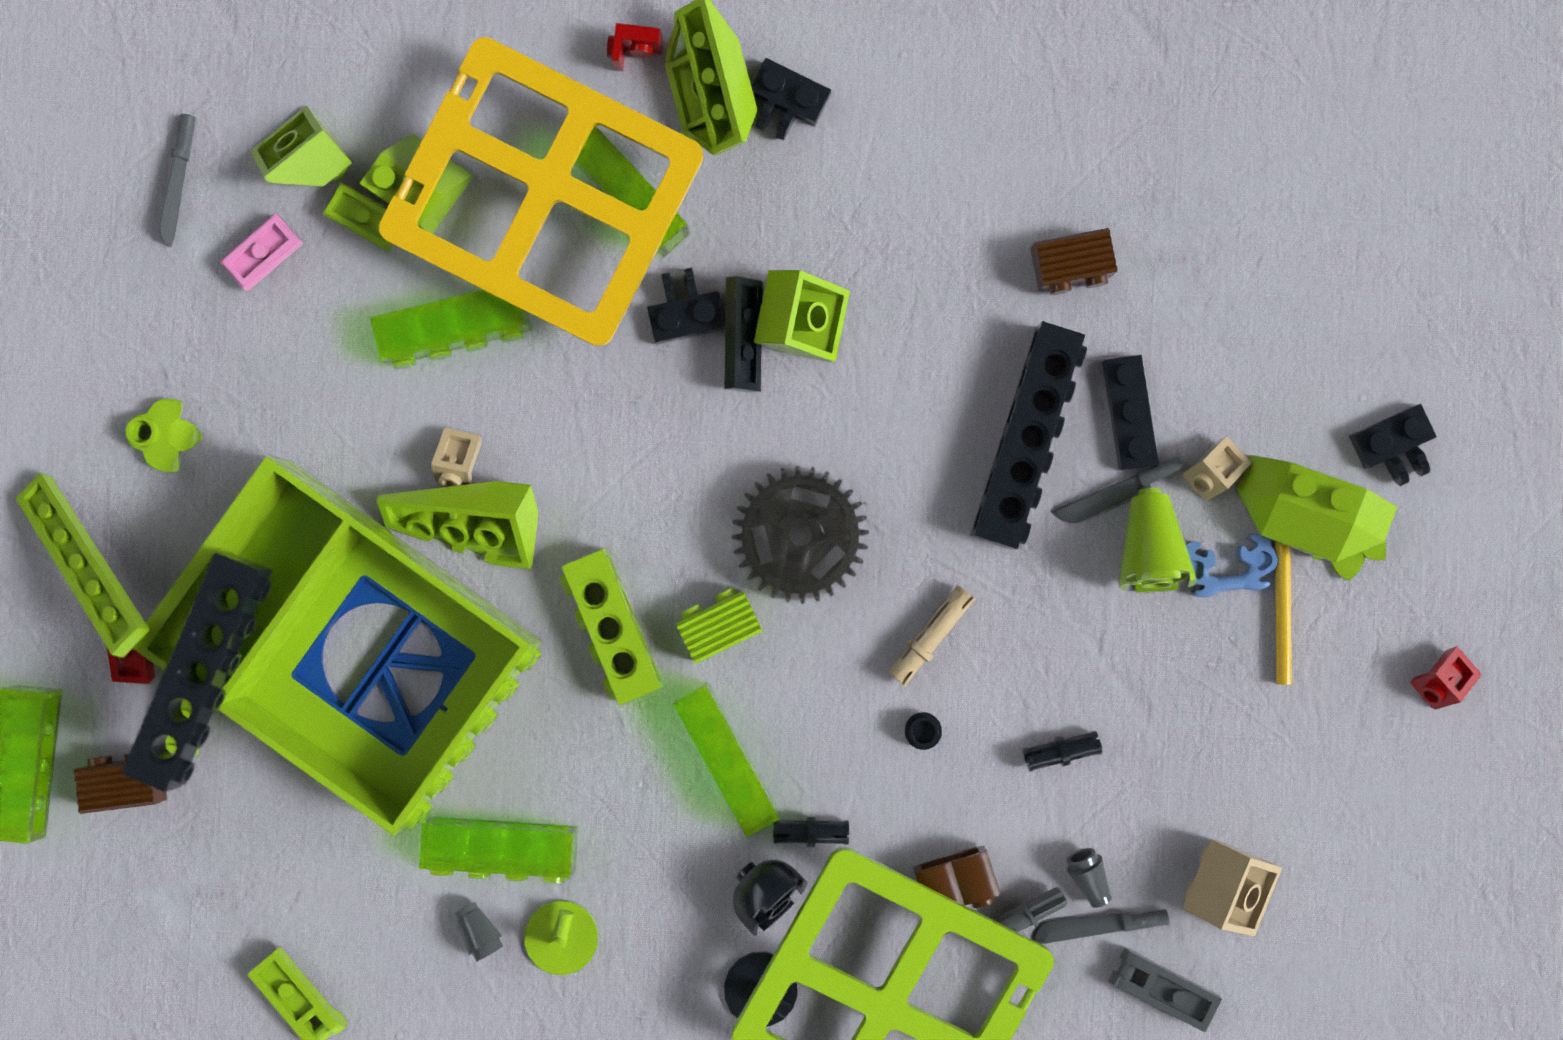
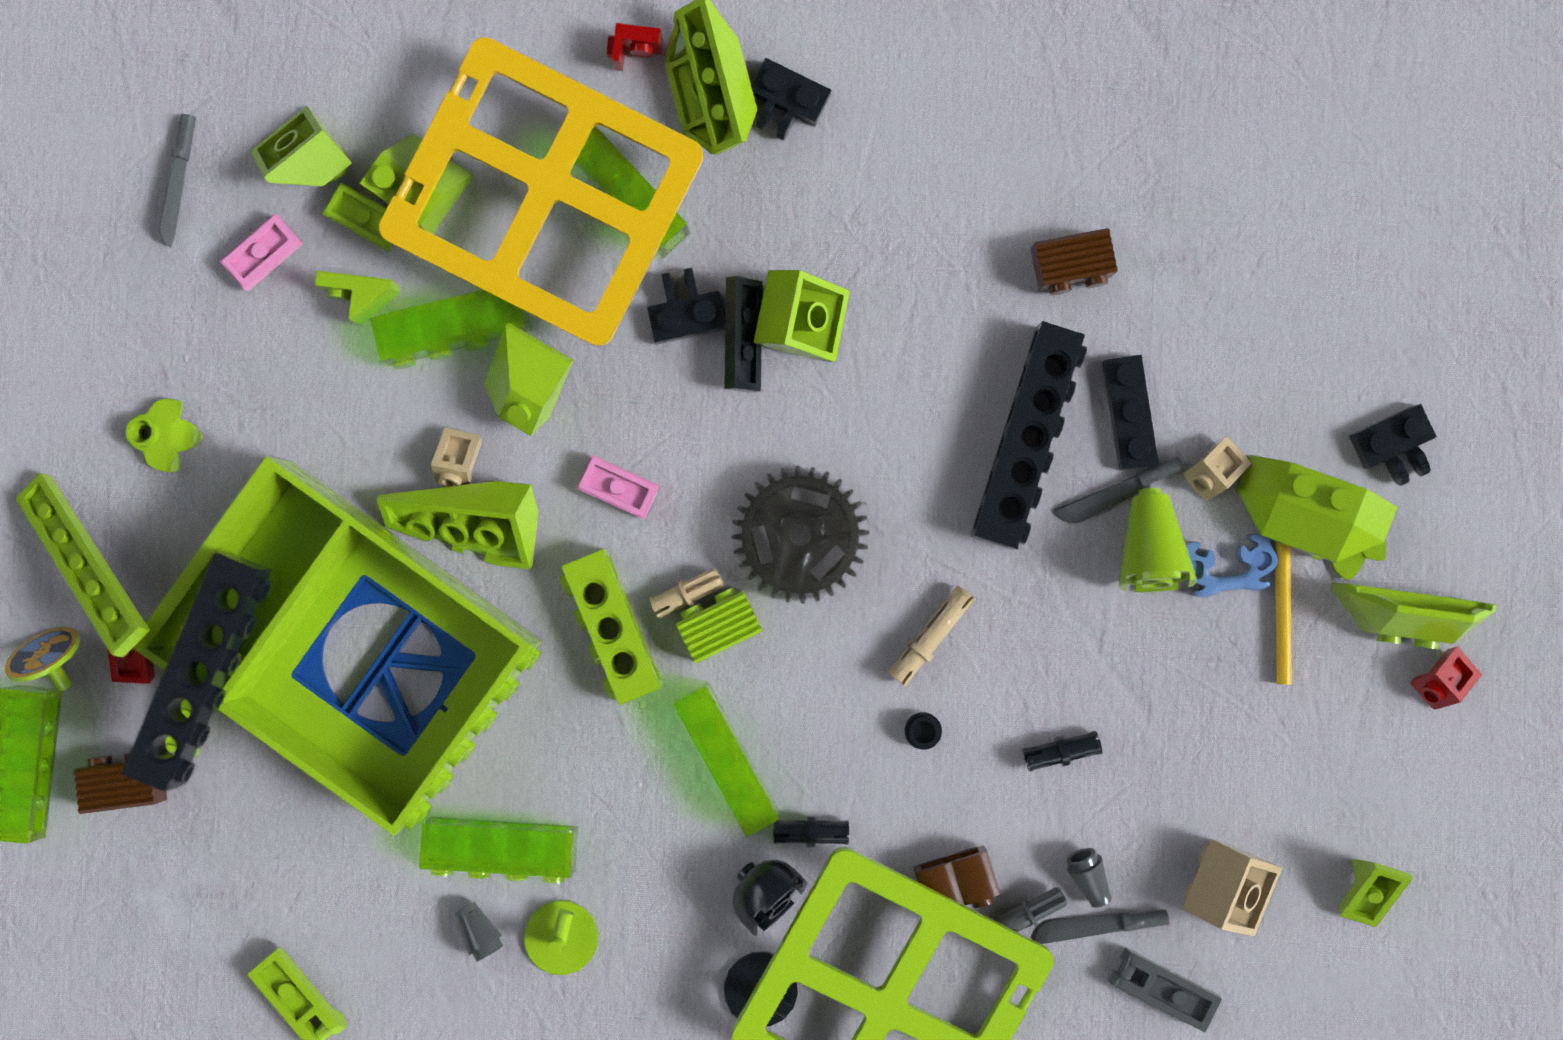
(43, 657): none -> shield
(366, 293): none -> lime slope
(525, 379): none -> lime slope
(618, 487): none -> bright pink plate
(686, 593): none -> tan axle
(1373, 892): none -> lime slope
(1411, 615): none -> lime wedge

